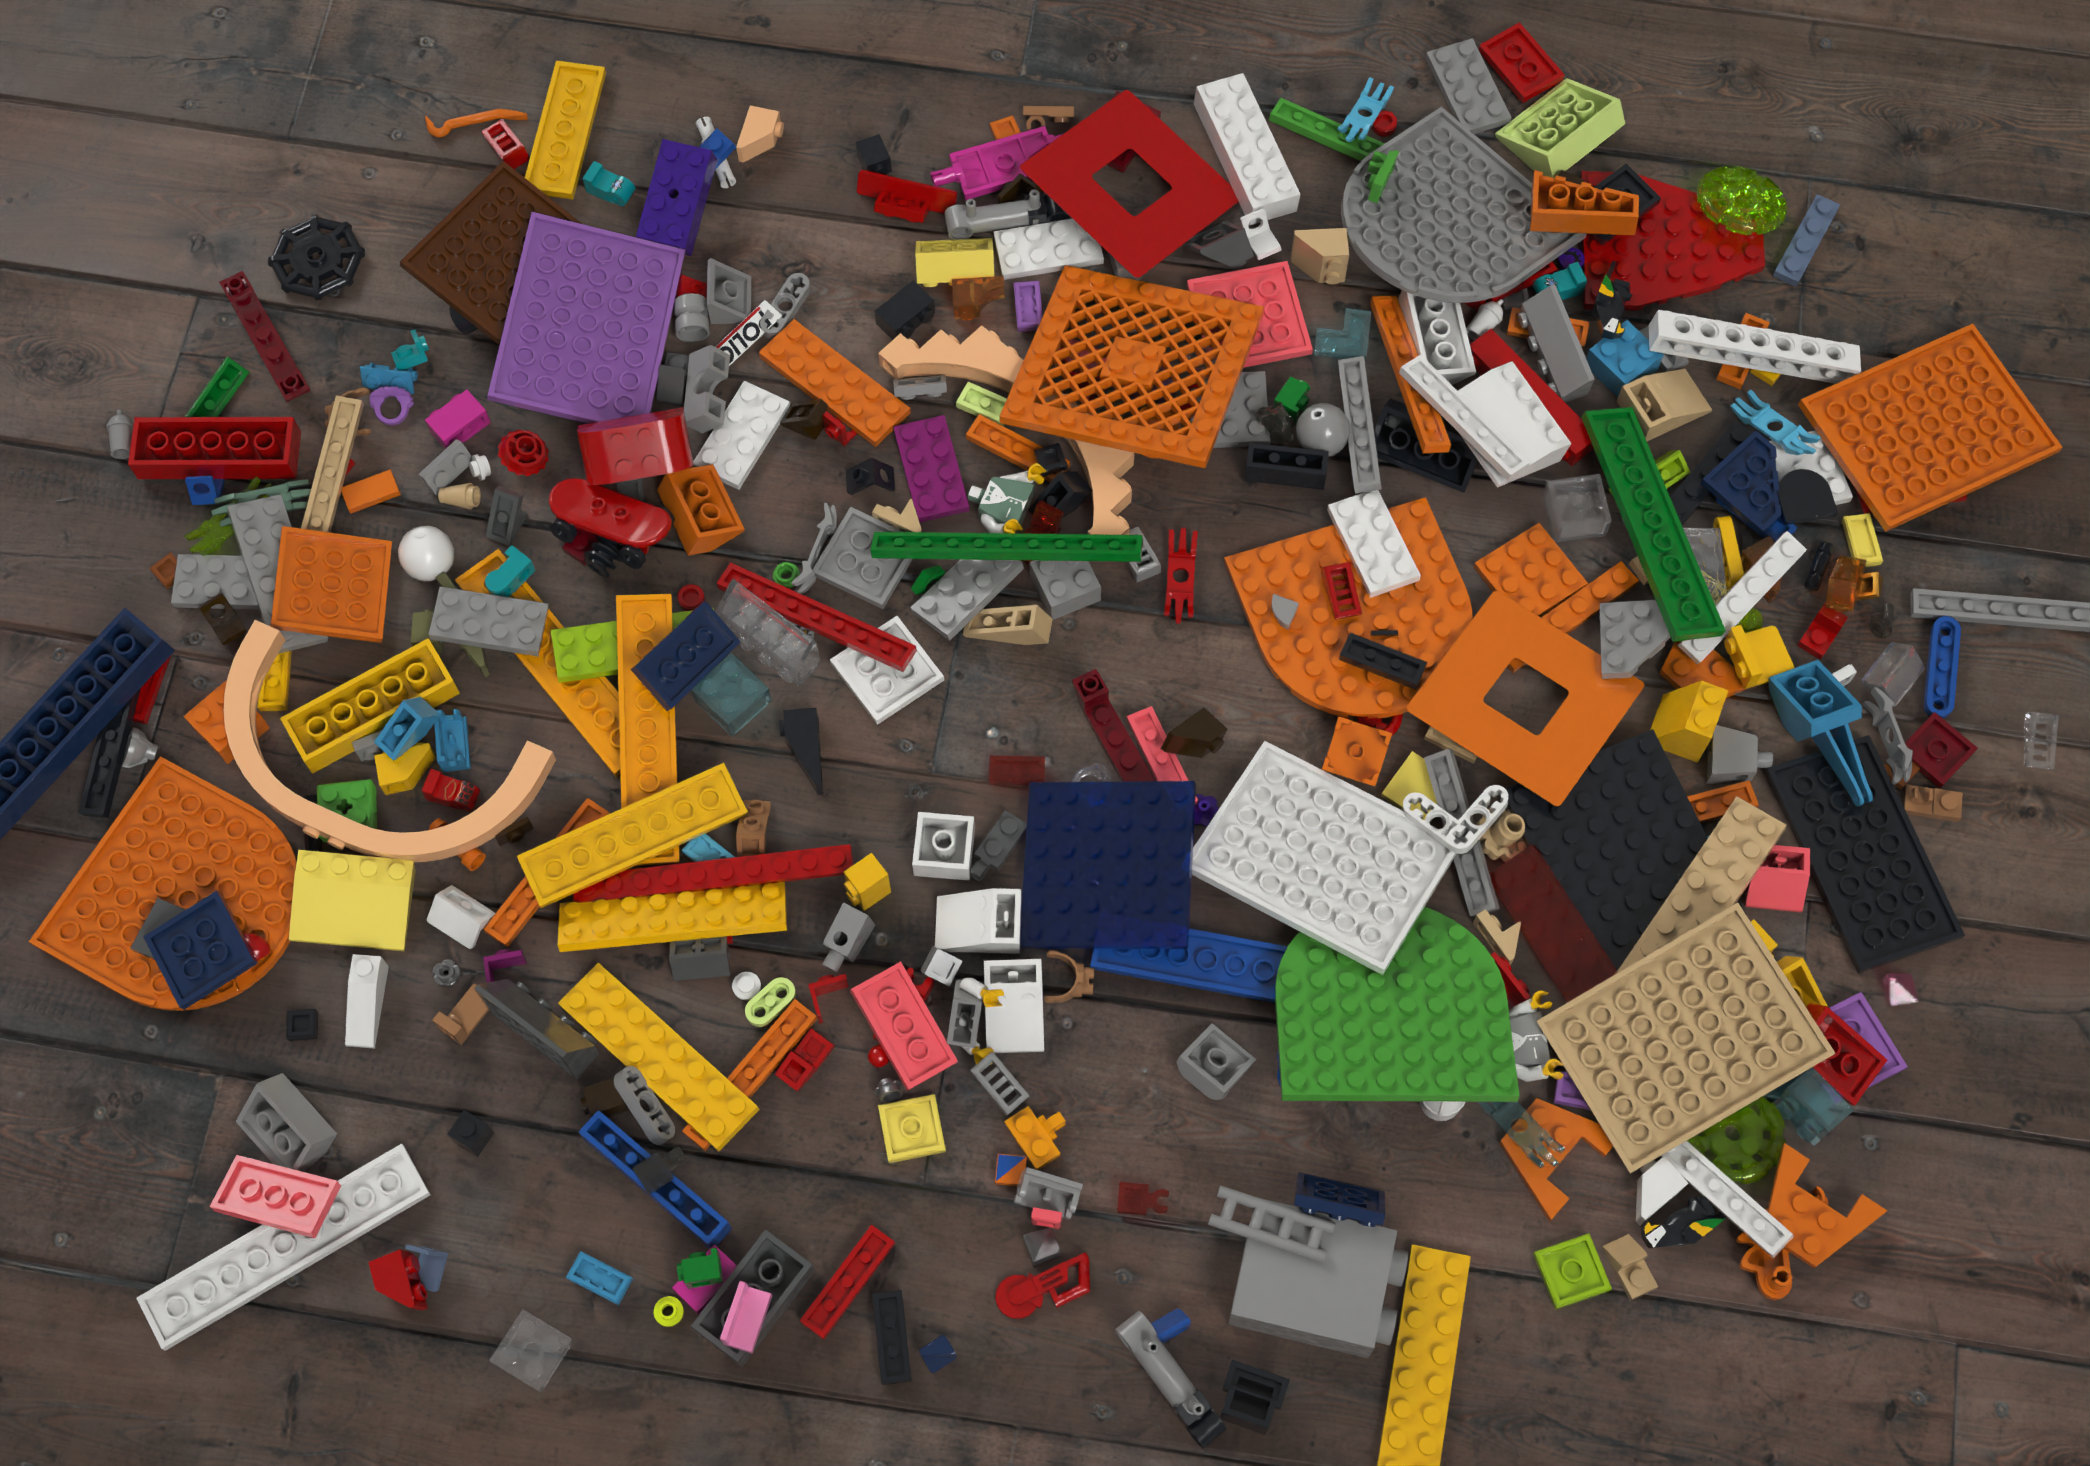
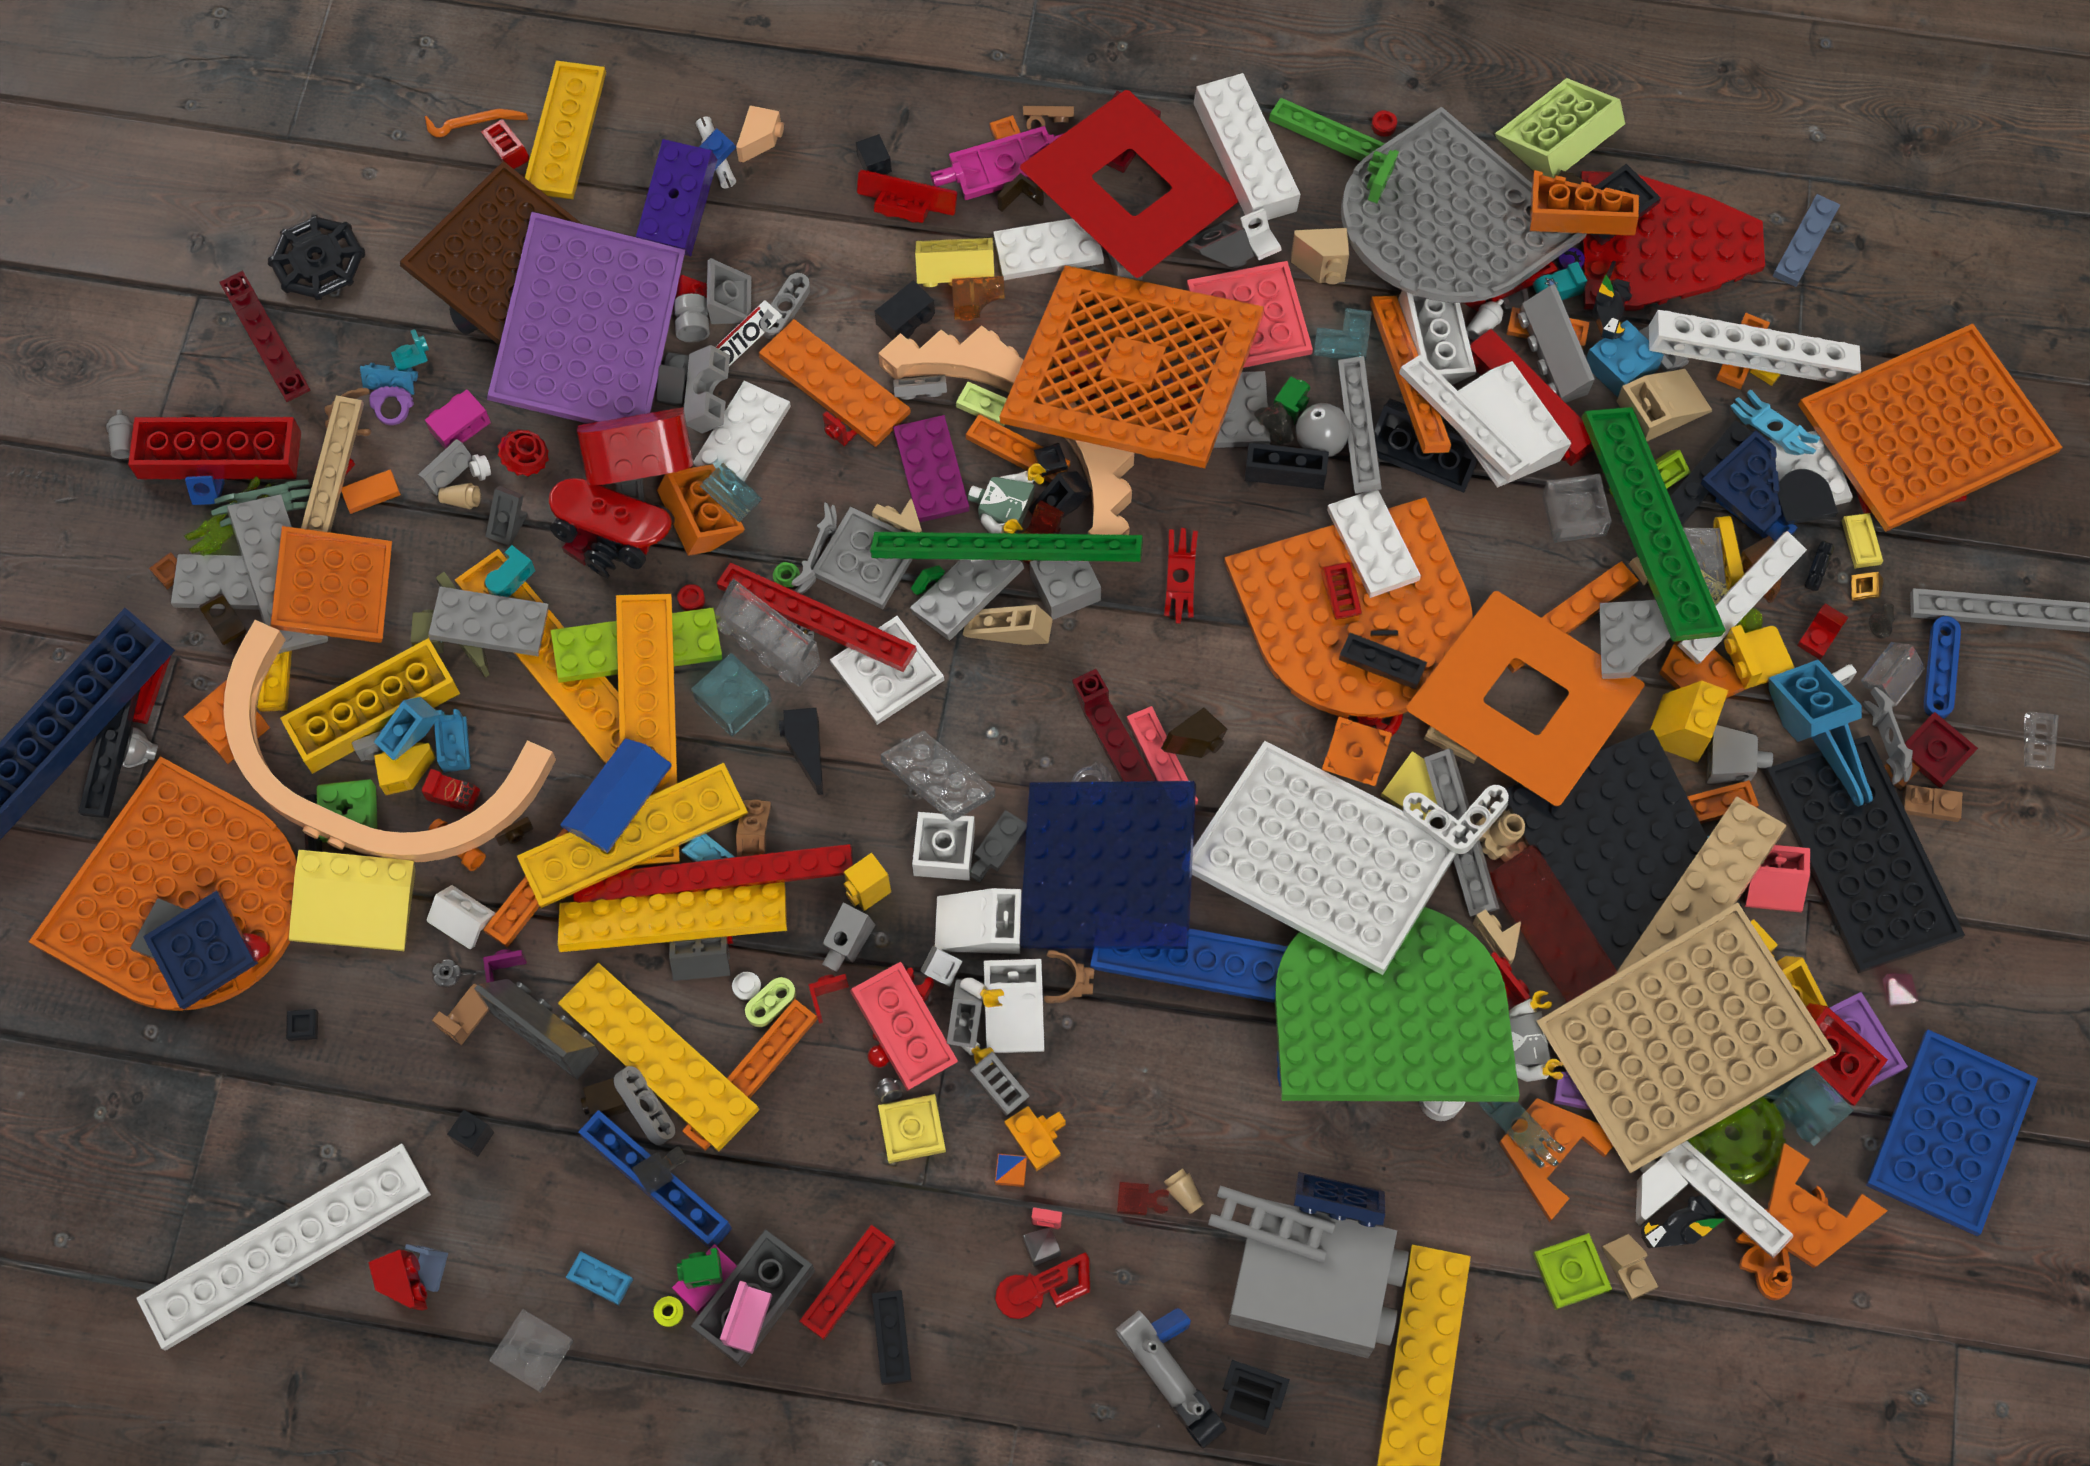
(218, 390): green slope -> none
(275, 1196): coral plate -> none
(285, 1124): light grey slope -> none
(365, 1000): white slope -> none
(425, 553): white piece -> none
(608, 185): teal leg -> none
(616, 794): none -> blue slope
(685, 656): dark blue plate -> none
(731, 492): none -> clear light blue plate
(805, 417): dark brown slope -> none
(805, 1060): red slope -> none
(868, 474): black bracket -> none
(937, 775): none -> clear plate
(937, 1354): dark blue slope -> none
(969, 219): light grey piece -> none
(1016, 770): clear red plate -> none
(1027, 305): medium lavender plate -> none
(1047, 1192): light grey hinge -> none
(1147, 570): light grey slope -> none
(1184, 1190): none -> tan cone
(1205, 815): dark purple plant -> none
(1214, 1063): light grey slope -> none
(1284, 610): light grey tile -> none
(1368, 103): medium azure piece -> none
(1468, 86): light grey plate -> none
(1521, 62): red plate -> none
(1531, 571): orange plate -> none
(1734, 201): clear neon green plate -> none
(1845, 583): clear orange arch -> none
(1952, 1132): none -> blue plate

